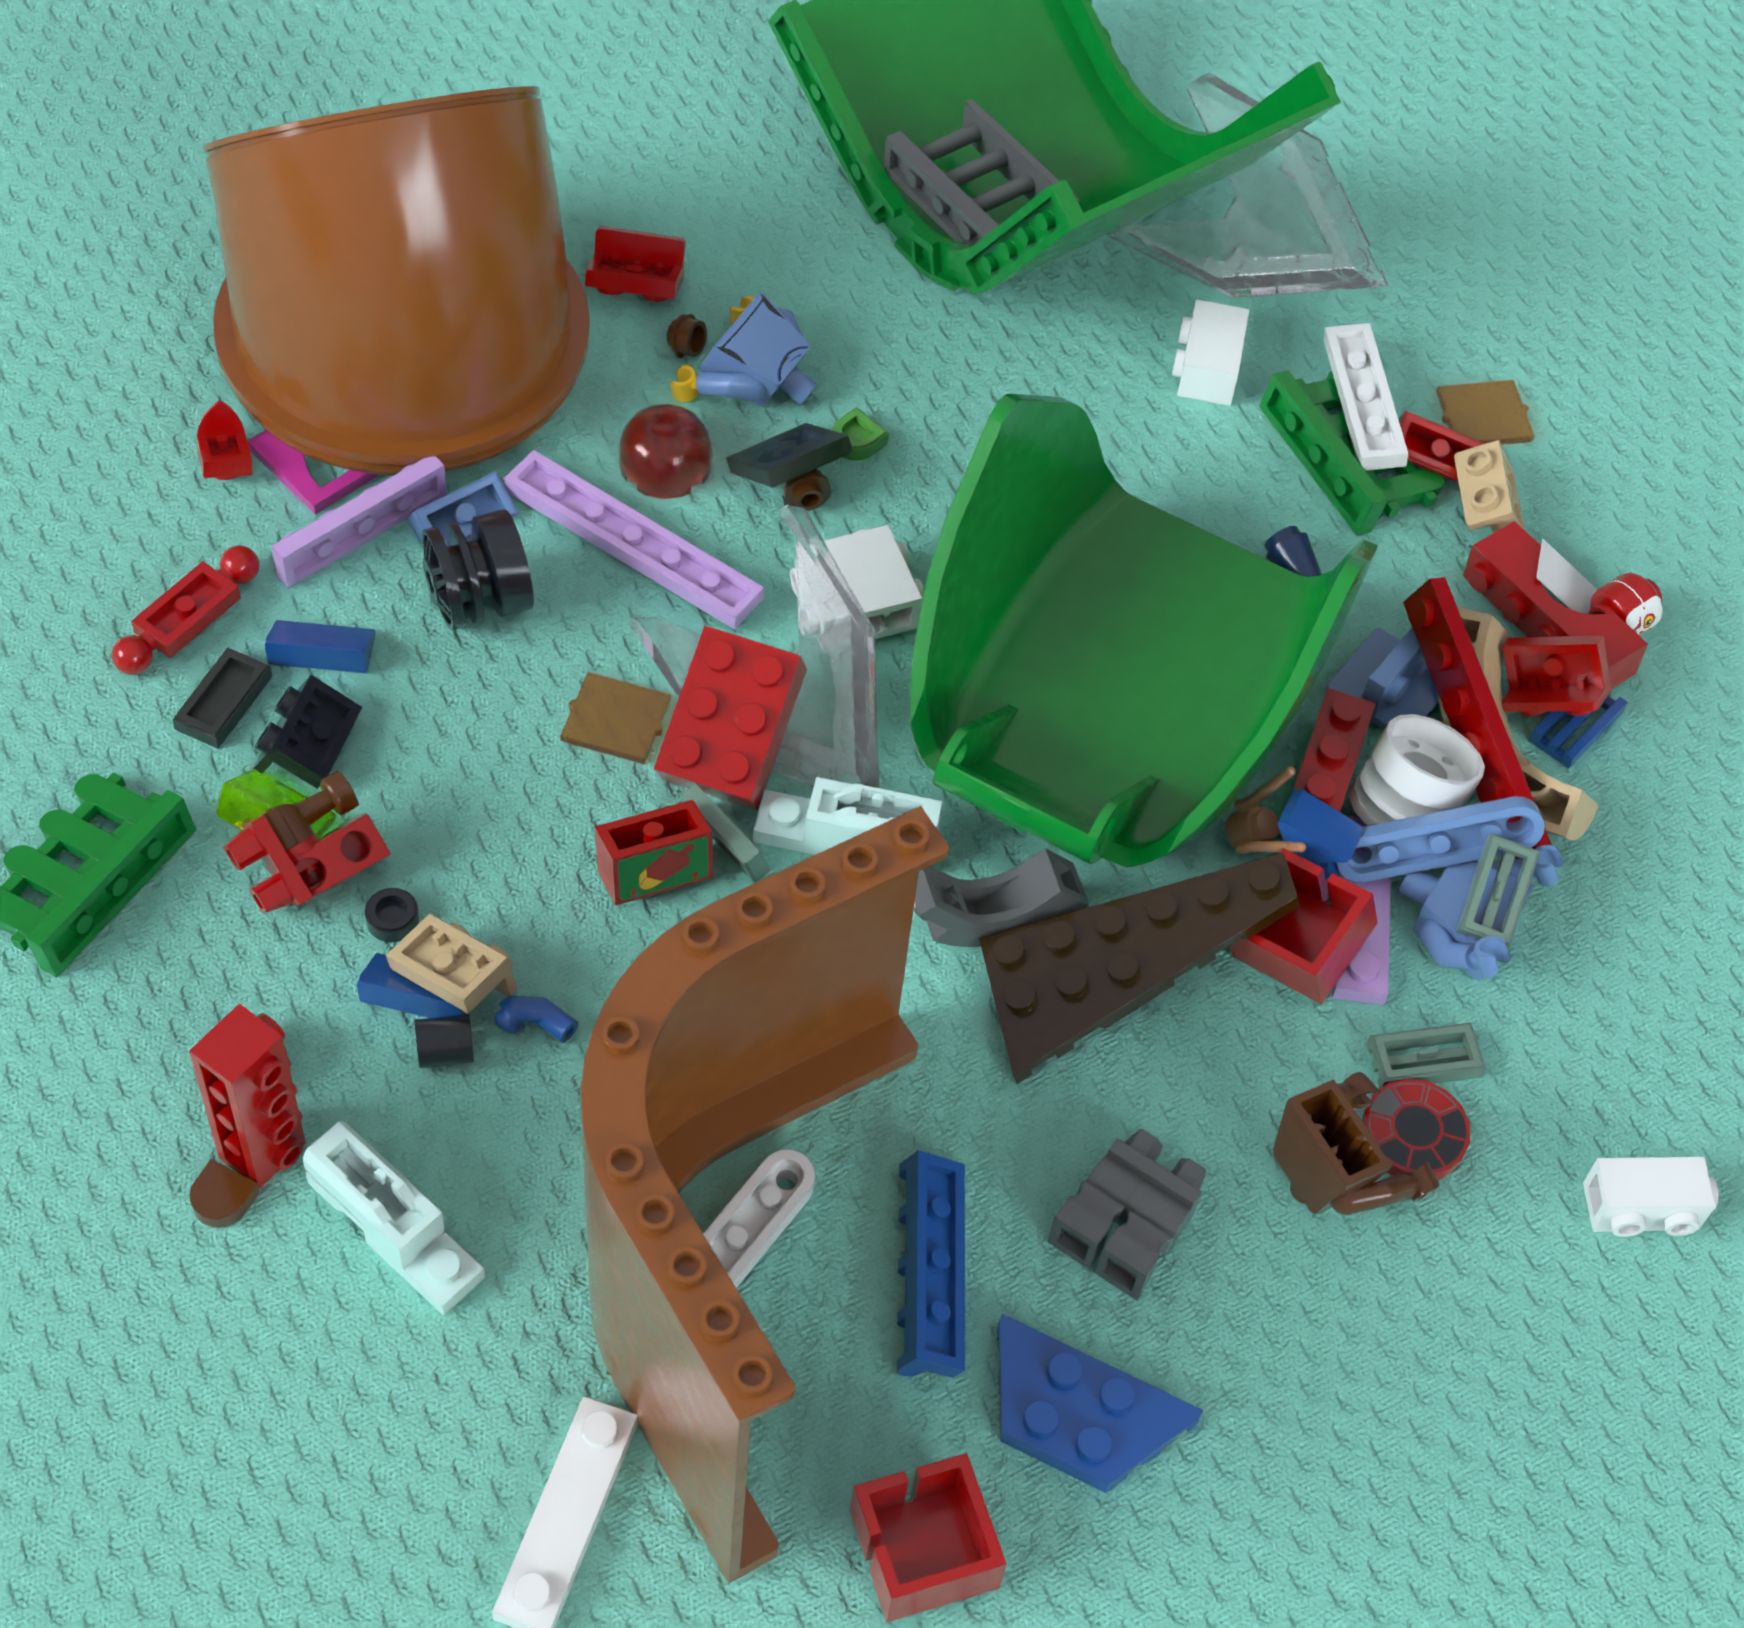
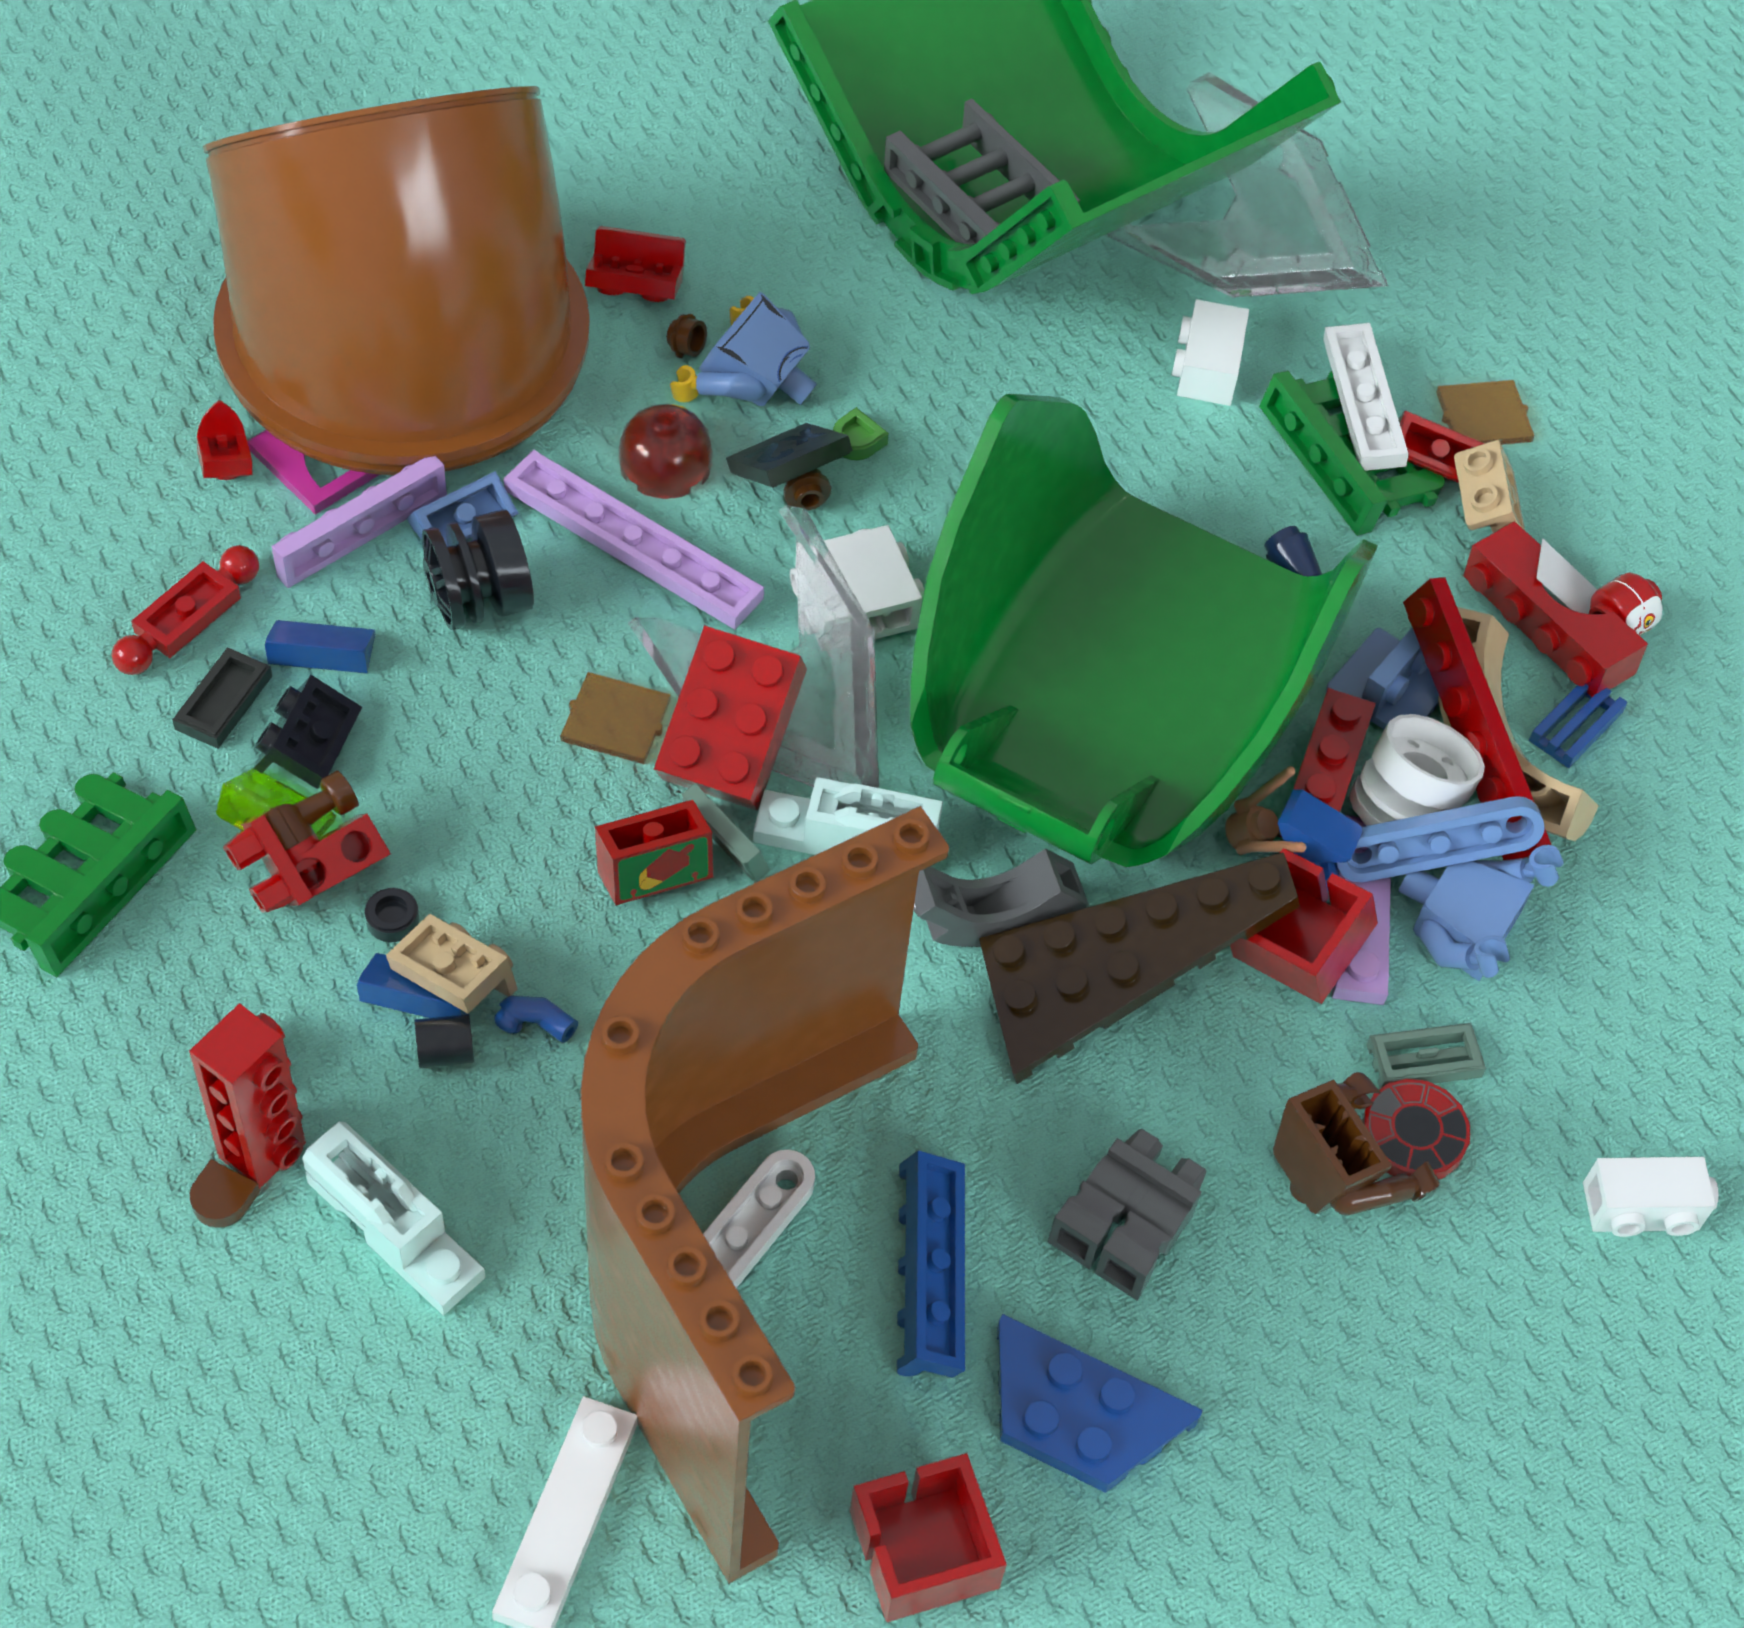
(1511, 849): sand green tile -> none
(1556, 674): red bracket -> none

